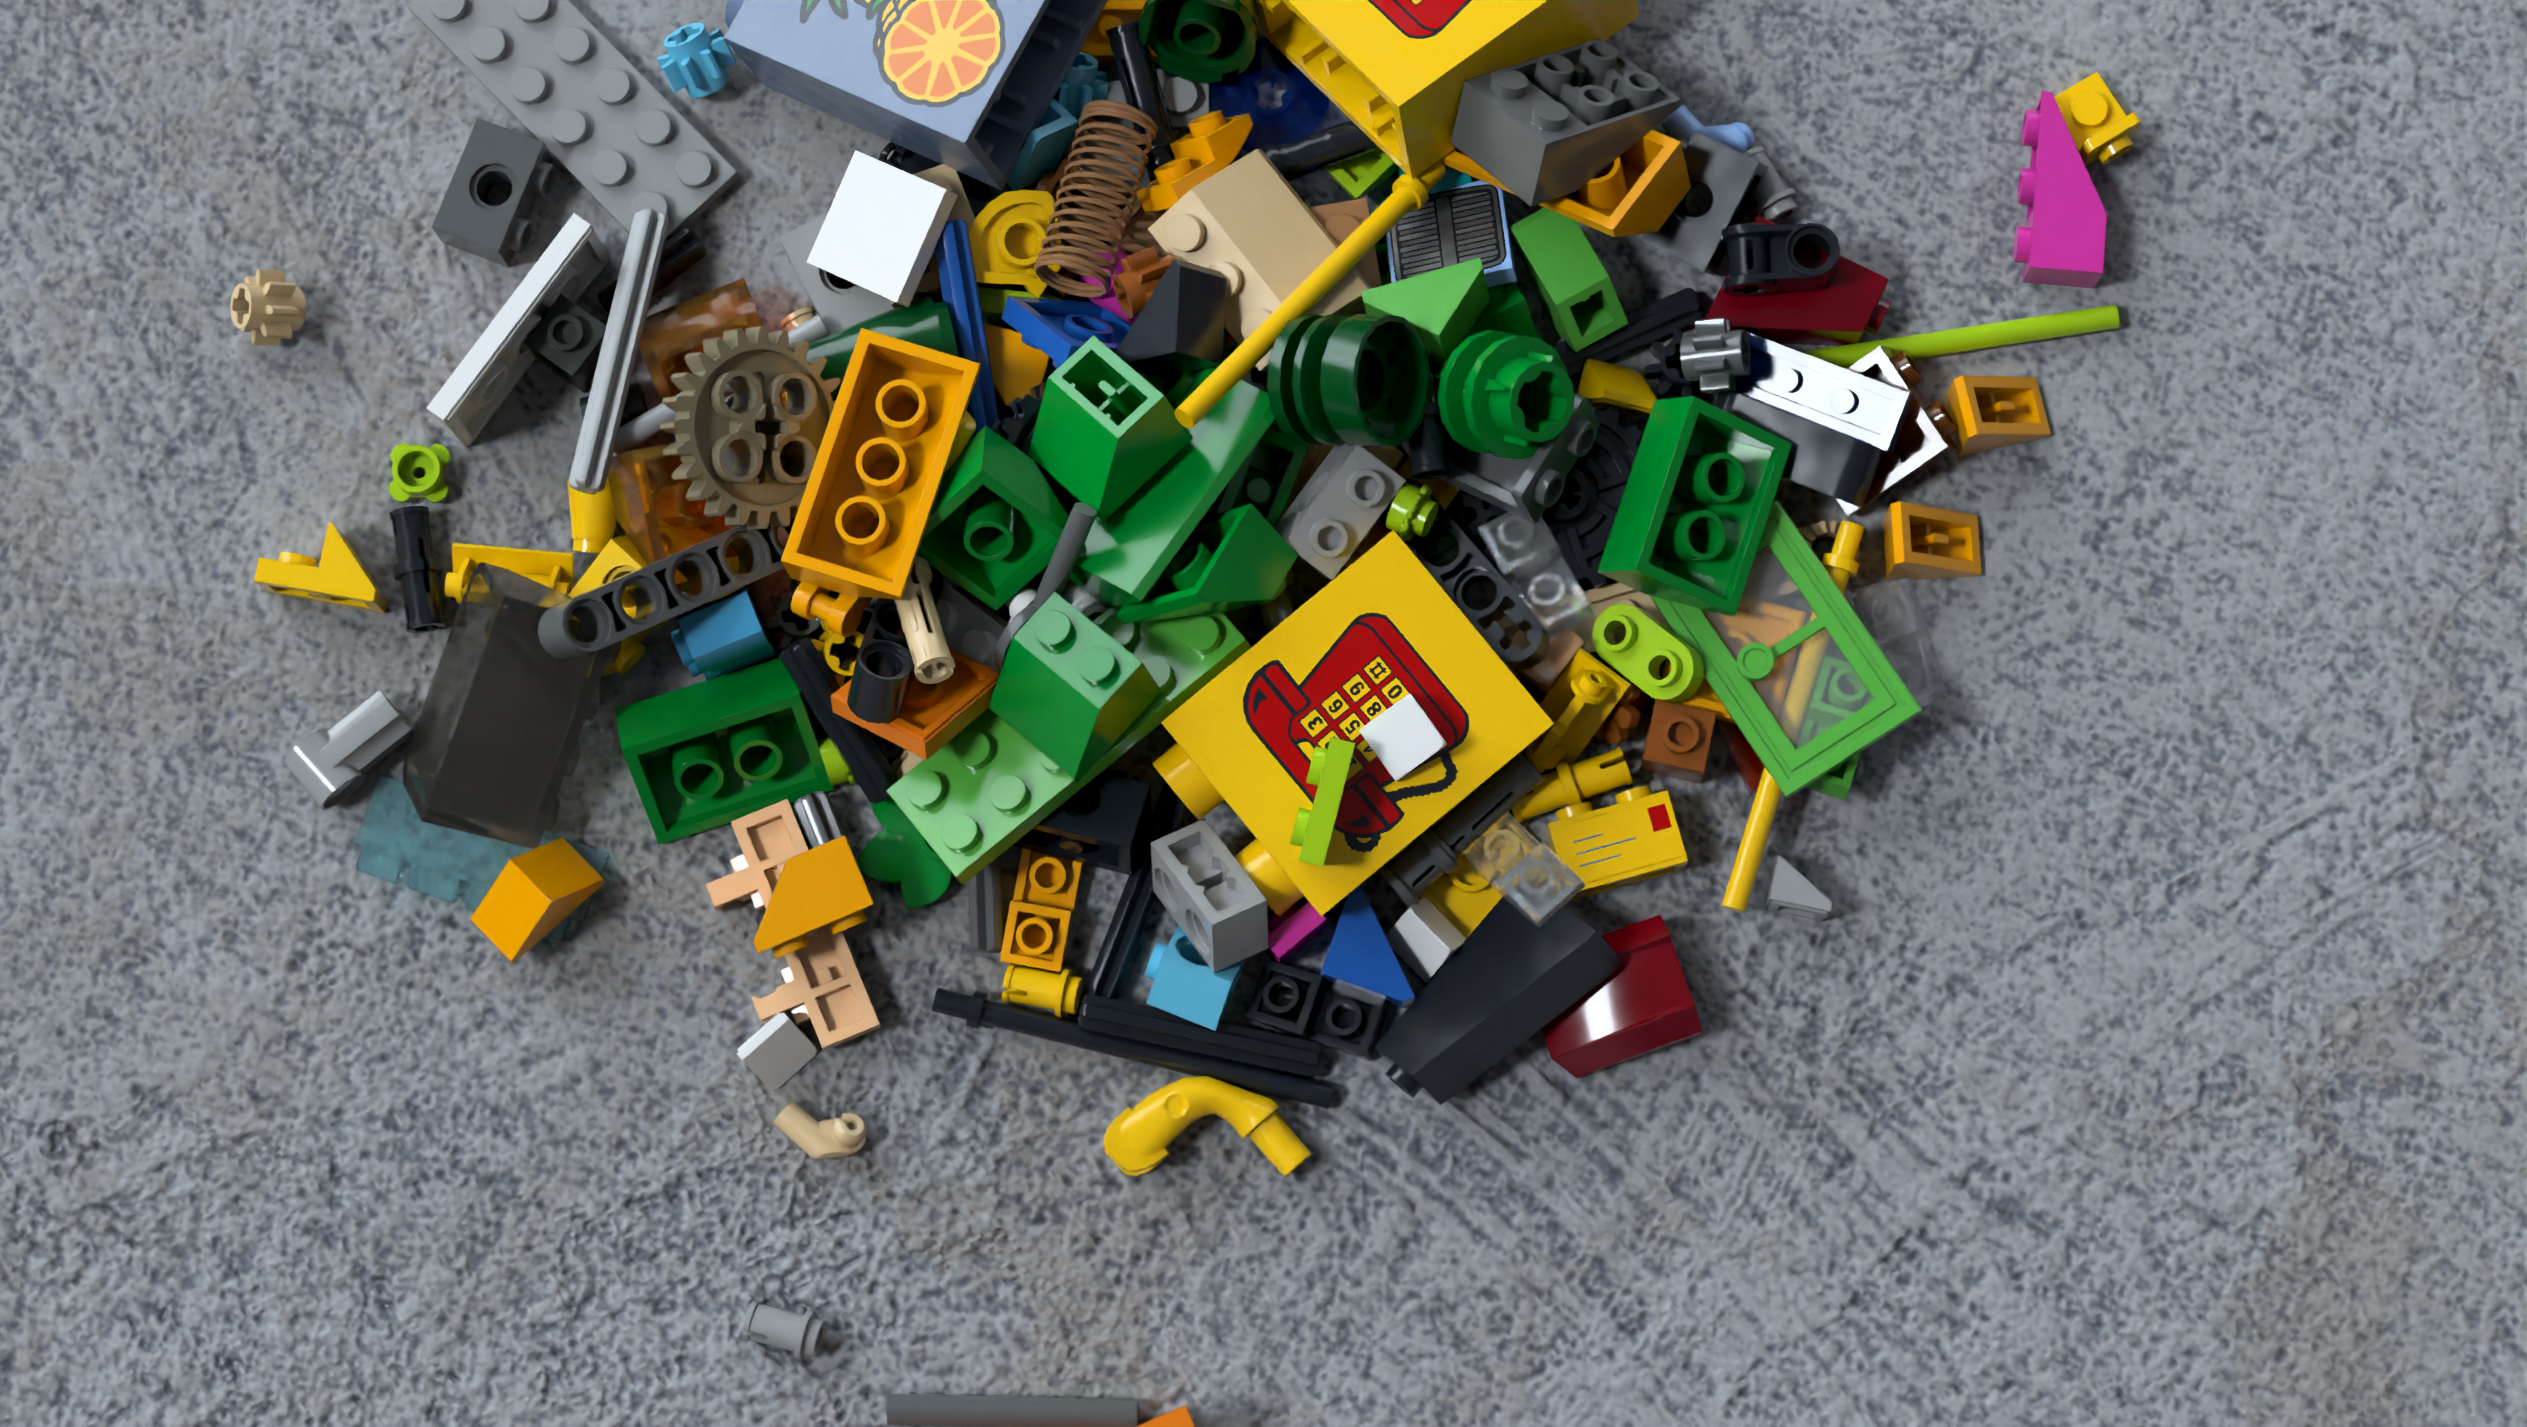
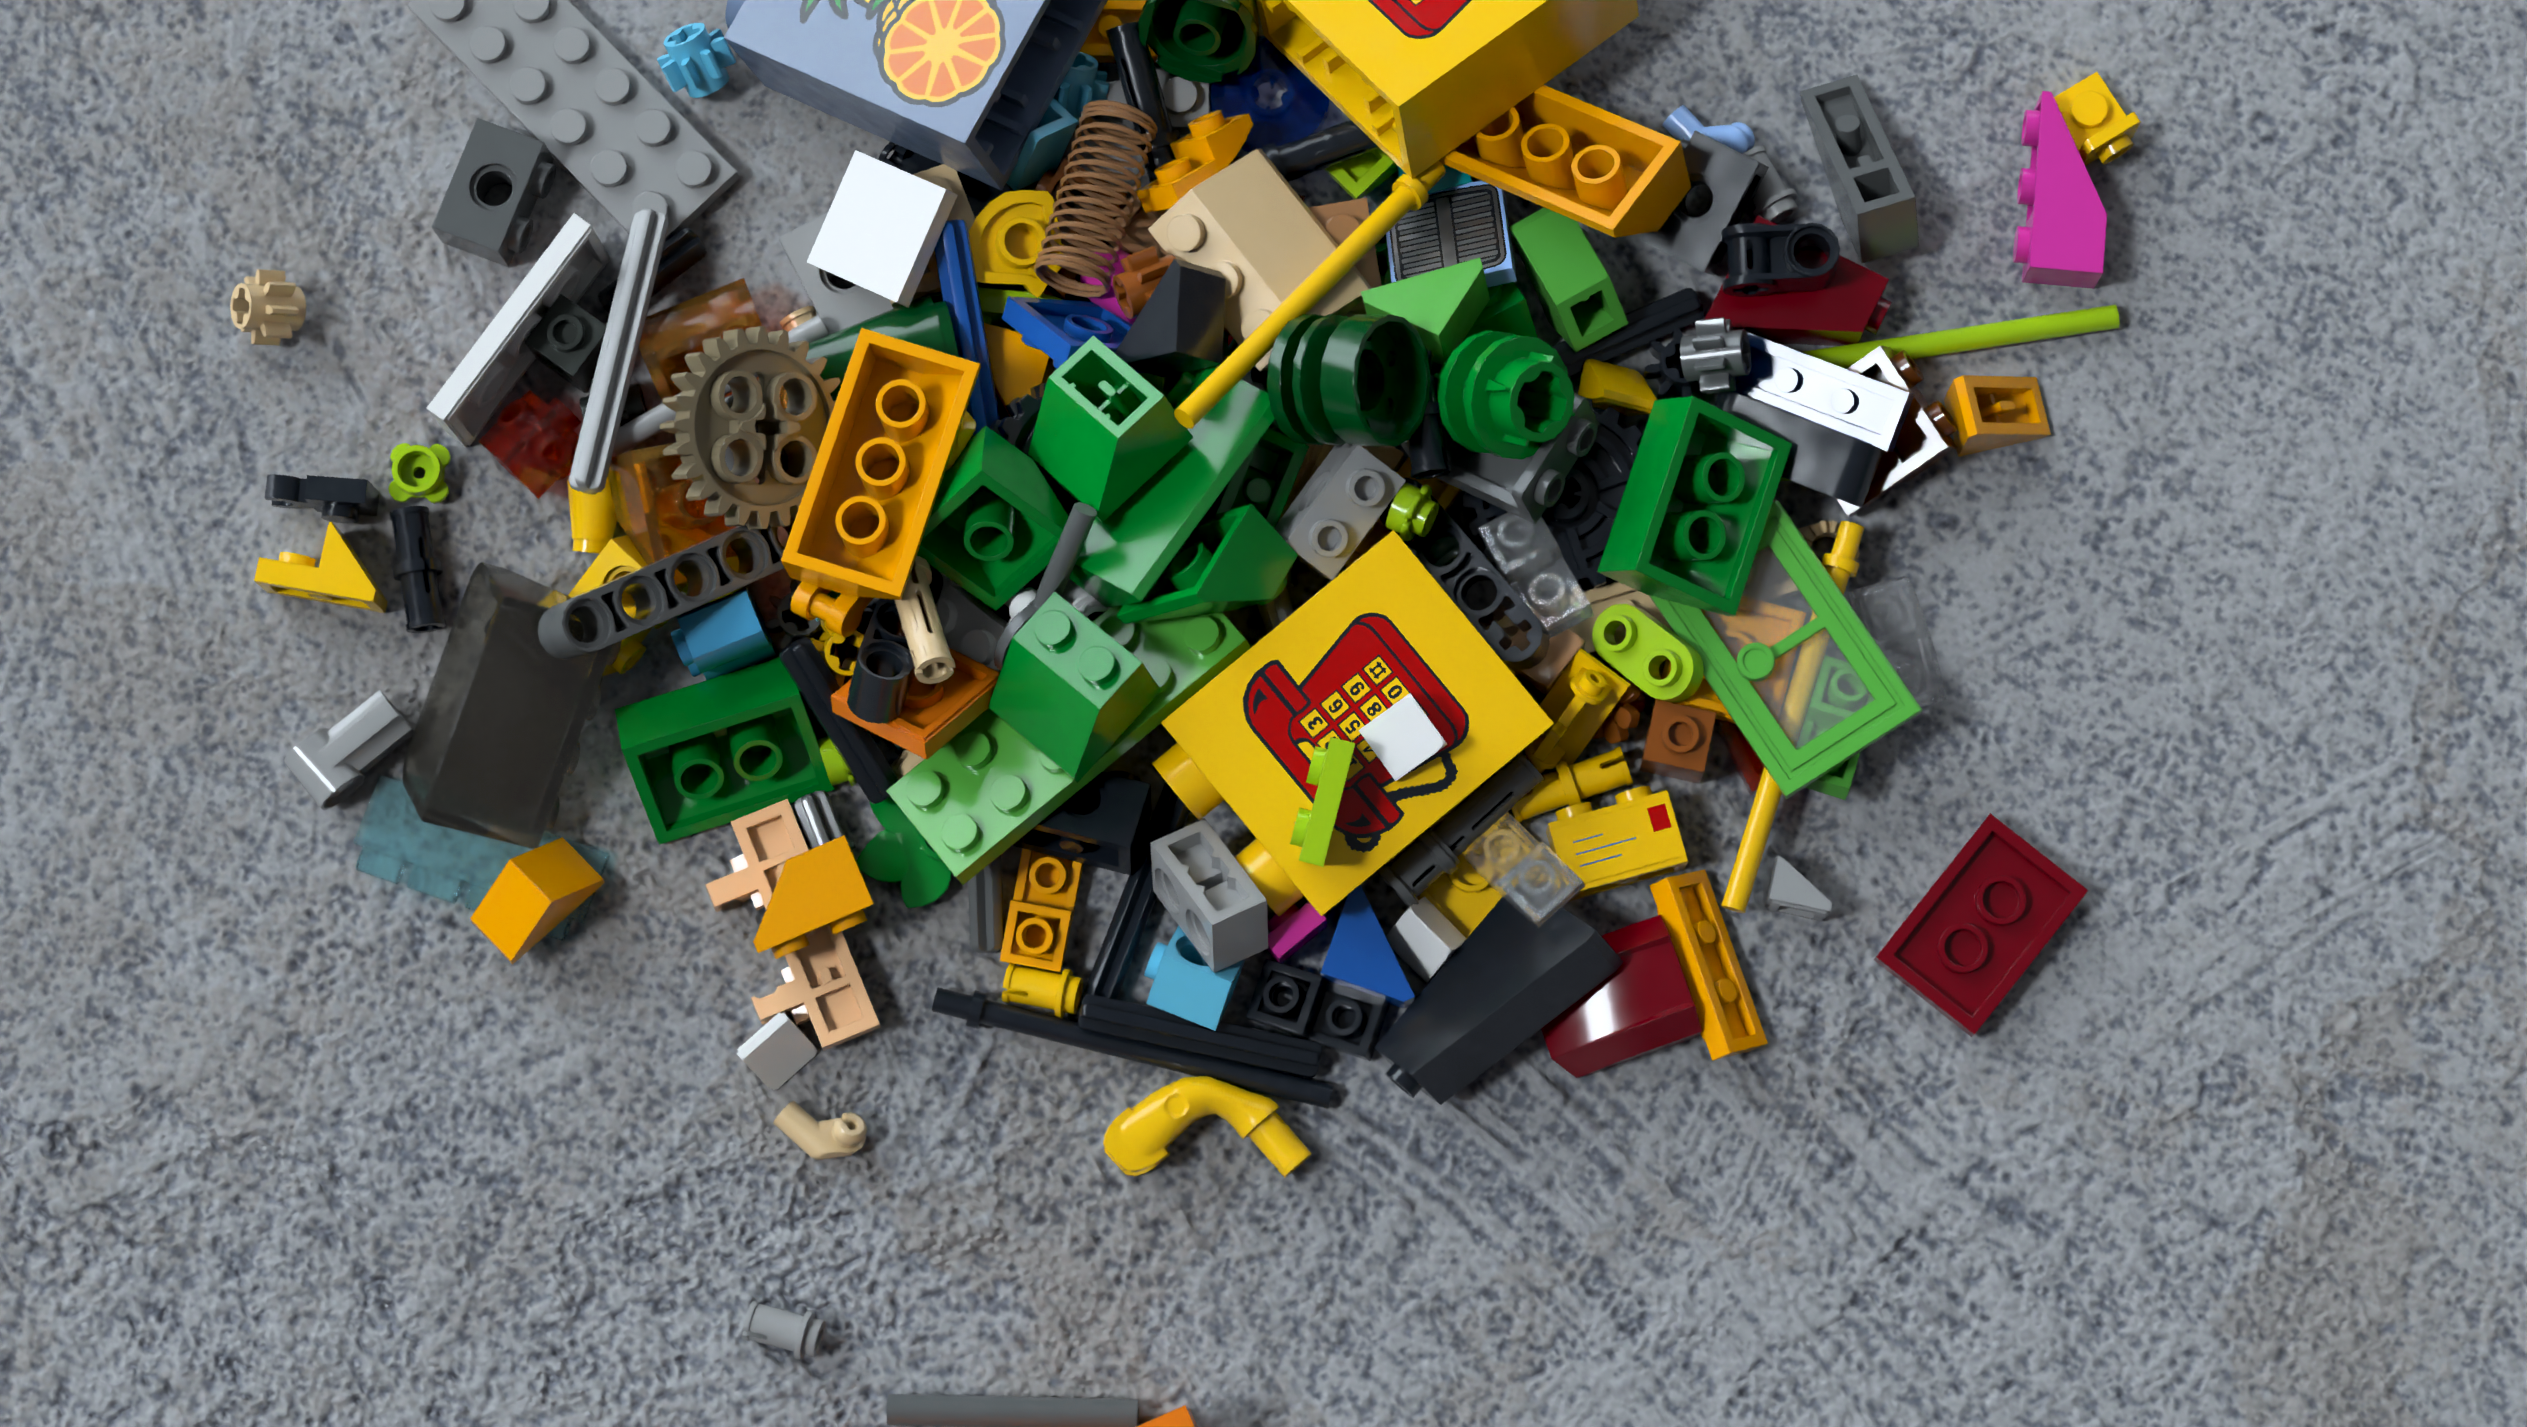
(337, 498): none -> black plate
(534, 441): none -> clear red brick
(544, 567): yellow hinge -> none
(1558, 118): dark grey slope -> none
(1709, 964): none -> light orange plate
(1861, 169): none -> dark grey slope
(1930, 543): light orange slope -> none
(1981, 925): none -> dark red plate

